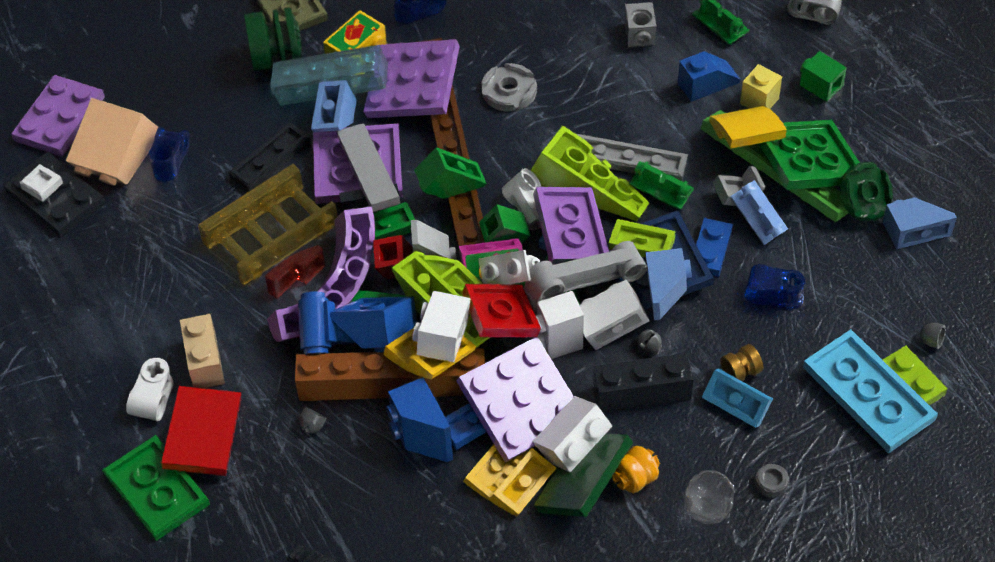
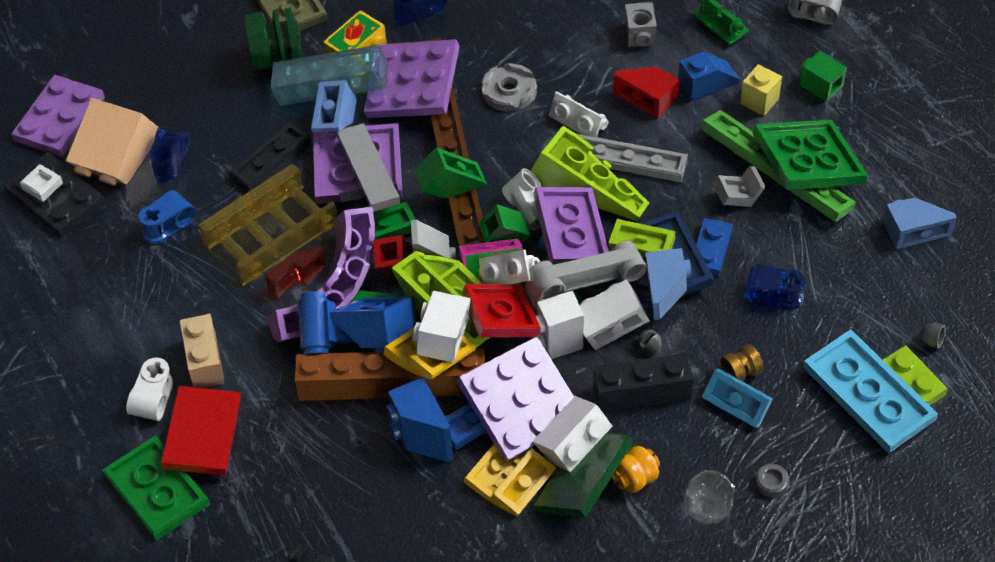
(168, 214): none -> blue piece
(312, 418): dark grey hinge -> none
(577, 116): none -> white hinge
(647, 88): none -> red slope
(661, 185): green hinge -> none
(748, 126): yellow slope -> none
(759, 212): light blue hinge -> none
(866, 191): dark green tile -> none

